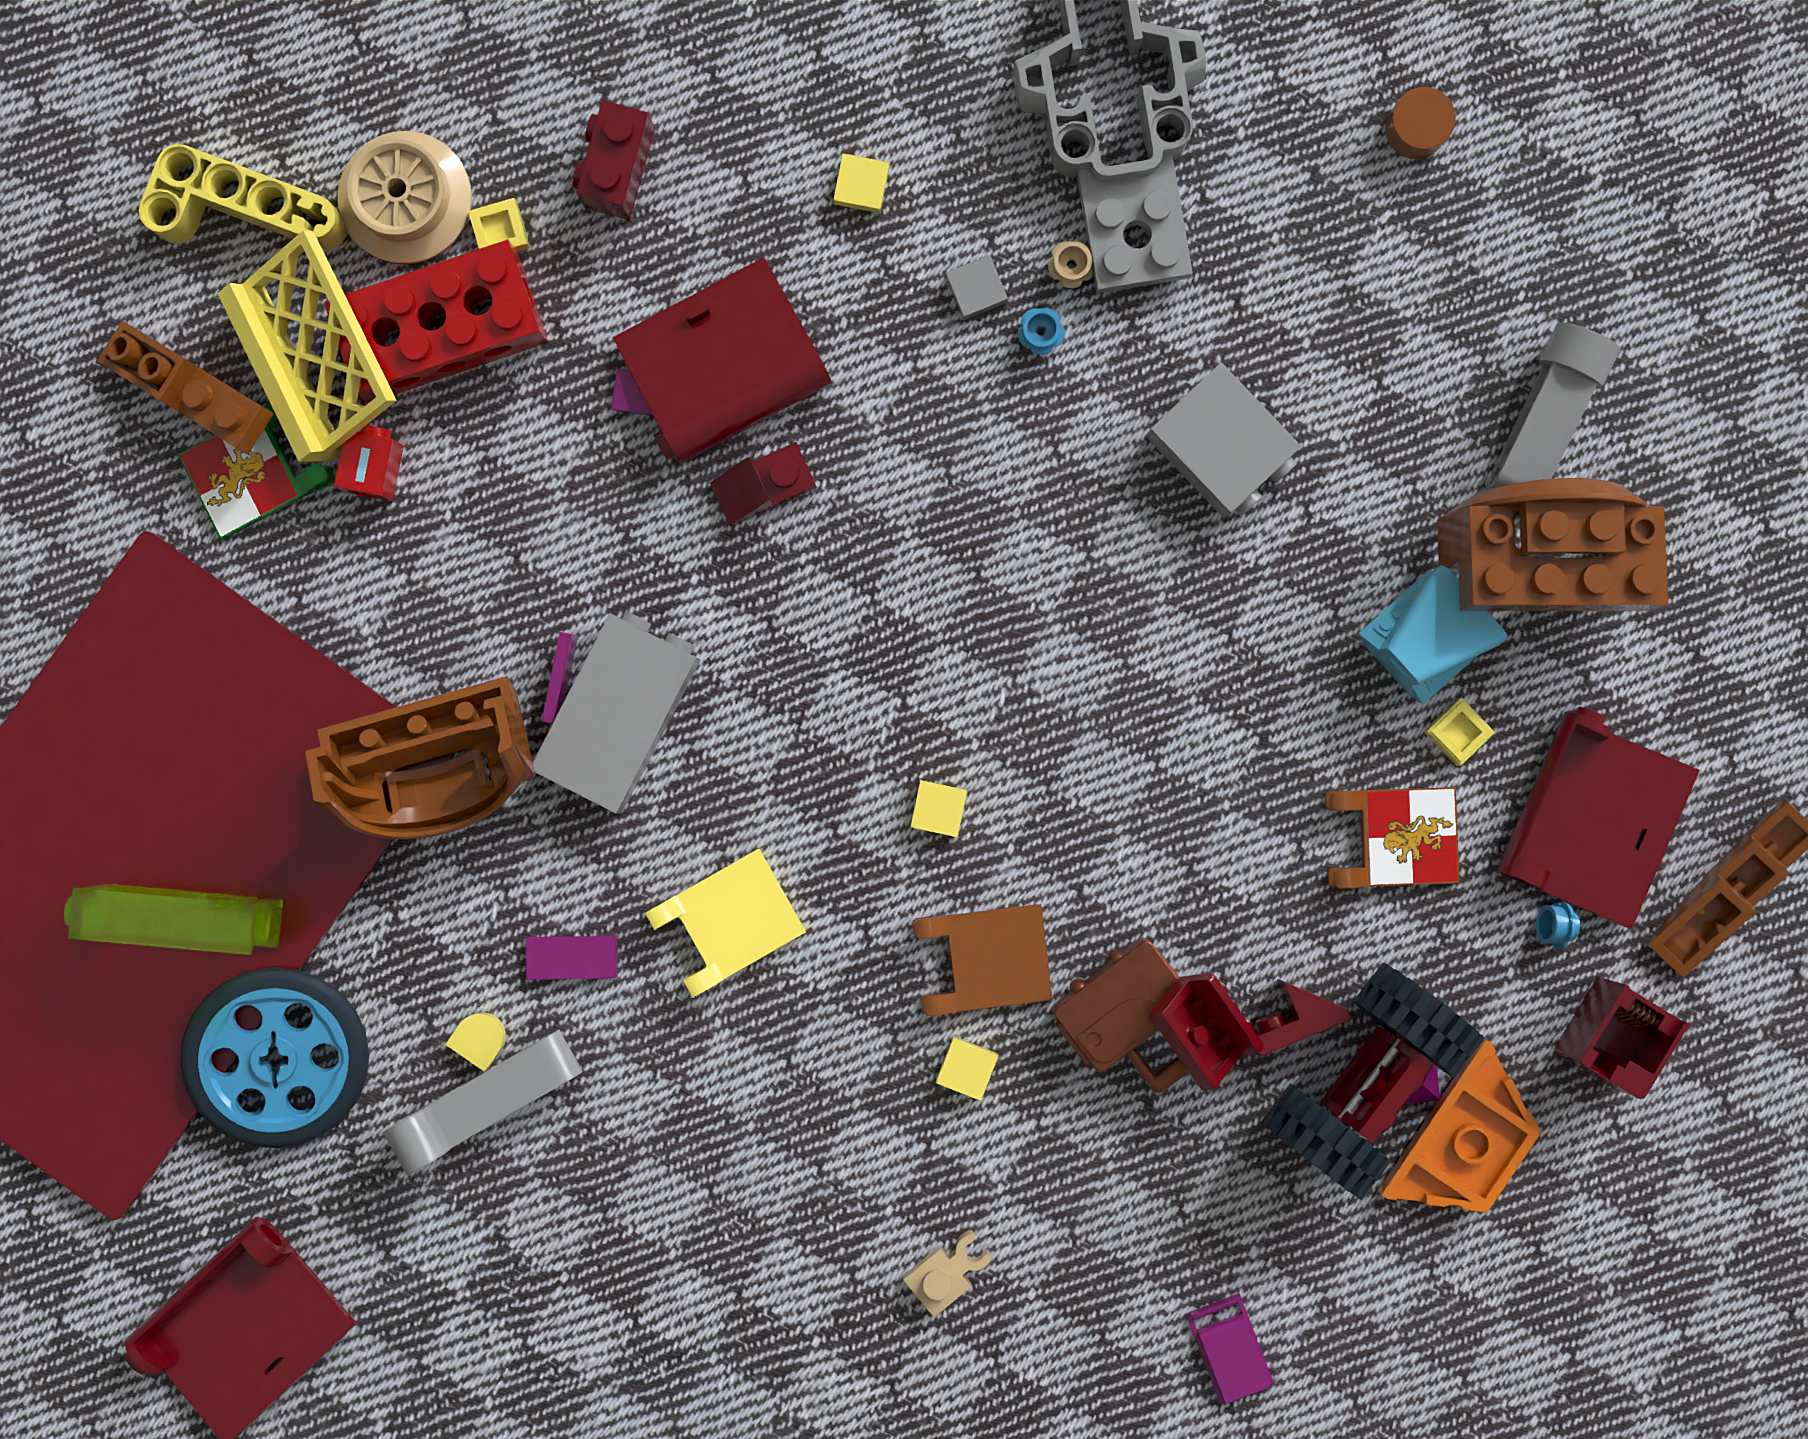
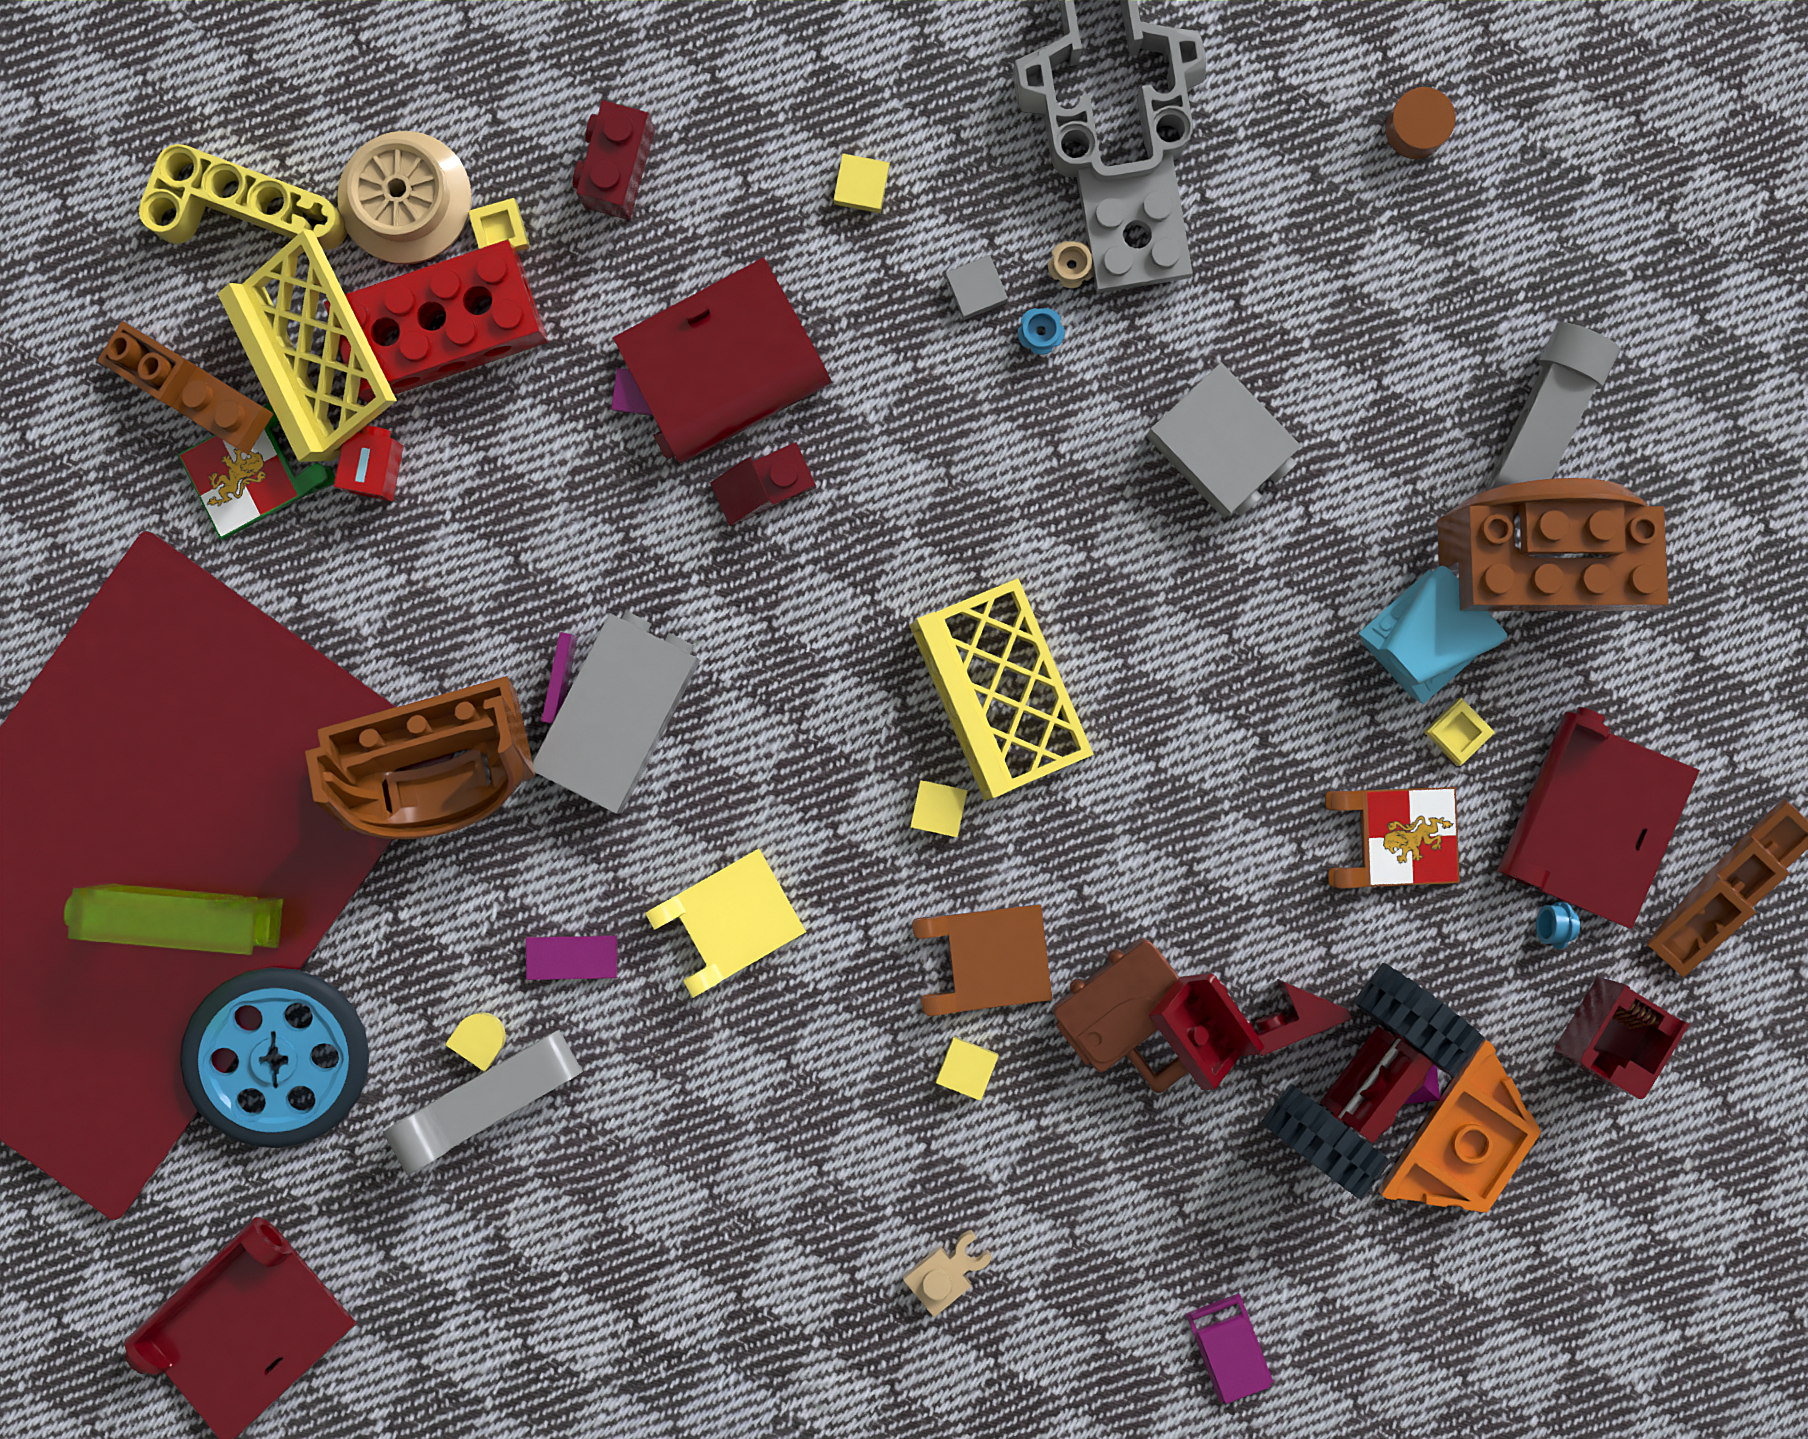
(963, 705): none -> light yellow fence

